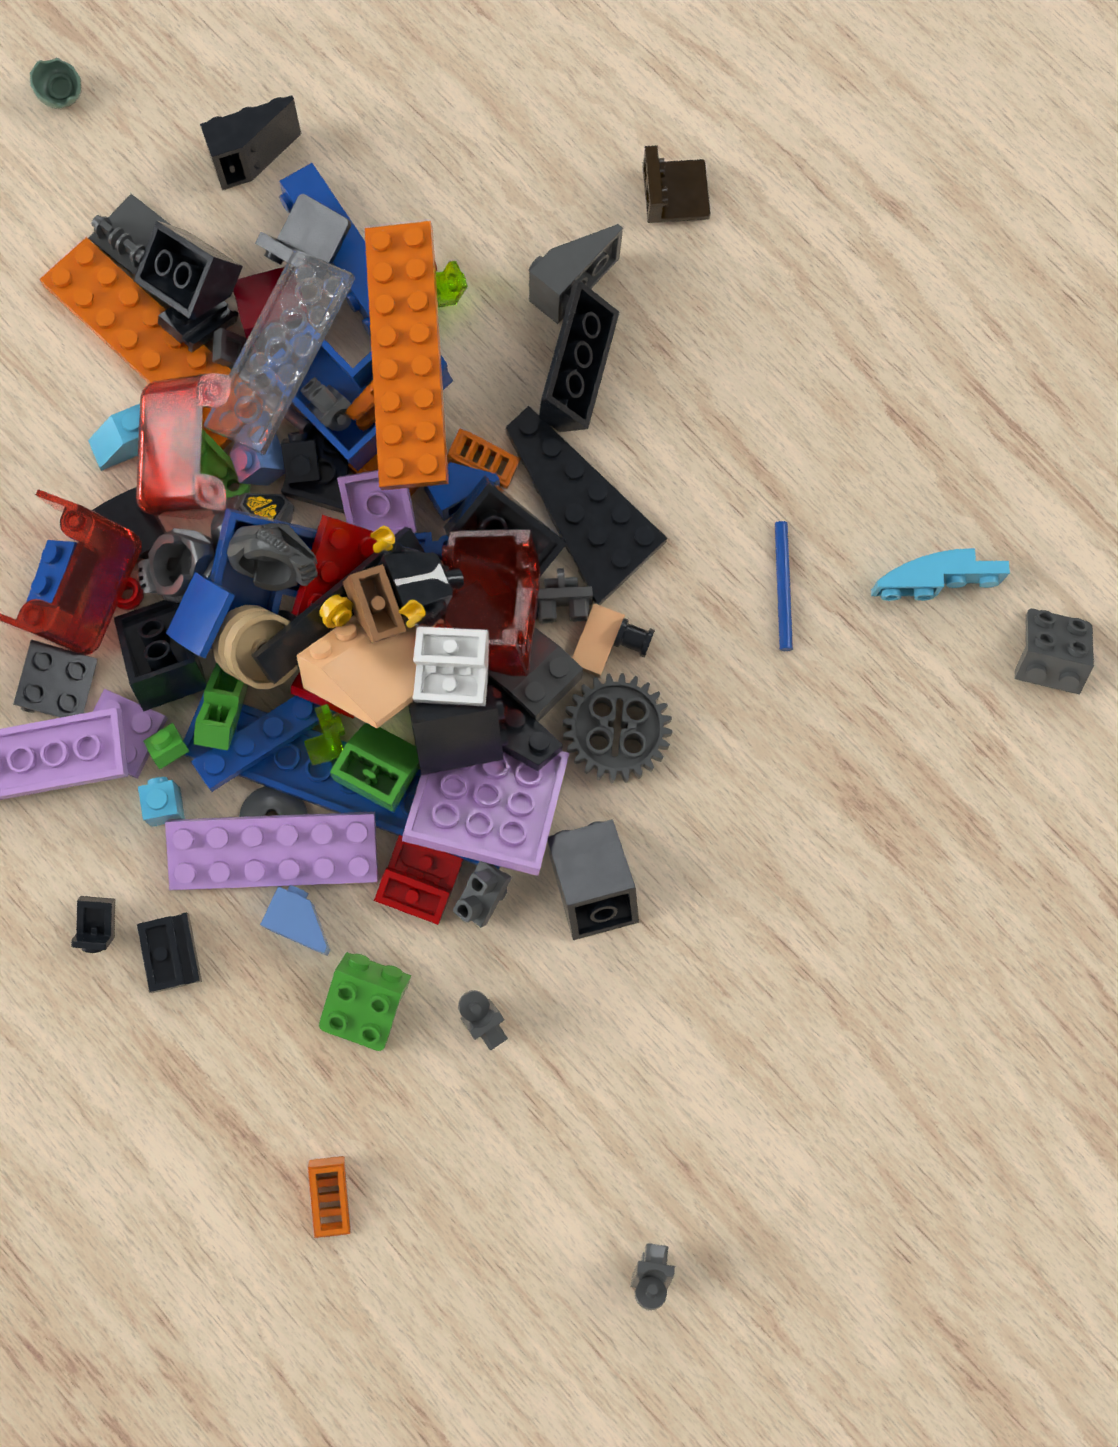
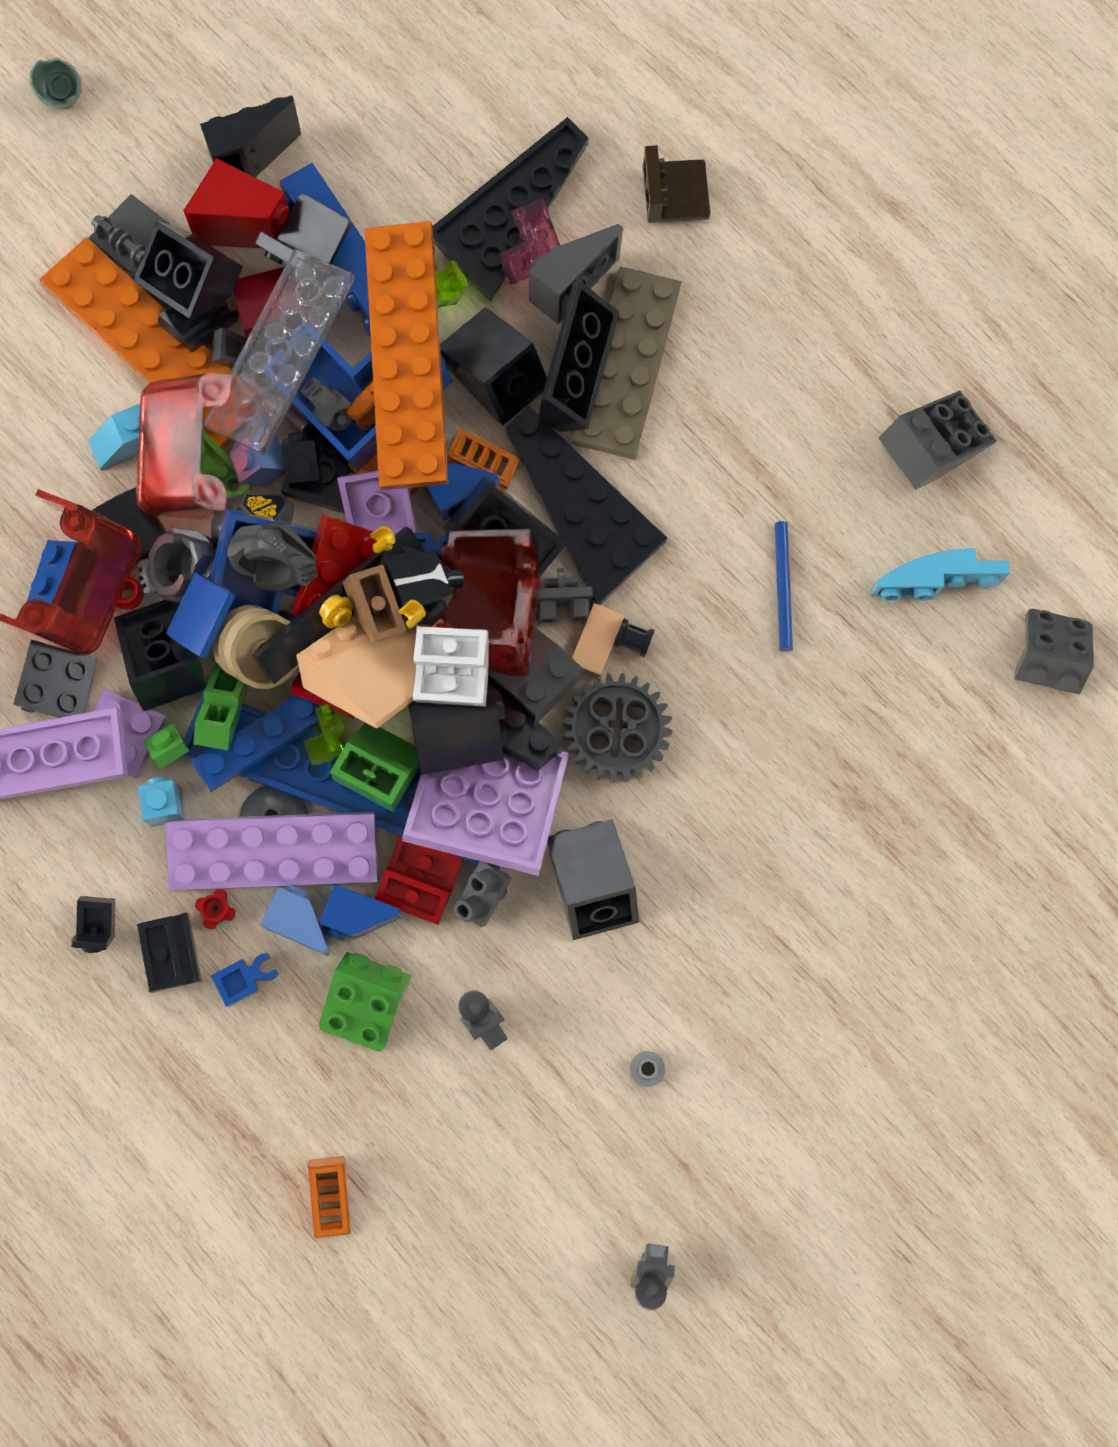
(224, 912): none -> red plate
(234, 208): none -> red slope
(239, 980): none -> blue plate
(355, 914): none -> blue slope
(484, 221): none -> black wing
(495, 364): none -> black slope
(537, 237): none -> clear pink plate
(633, 362): none -> dark tan plate
(639, 1077): none -> light grey plate
(936, 438): none -> dark grey slope

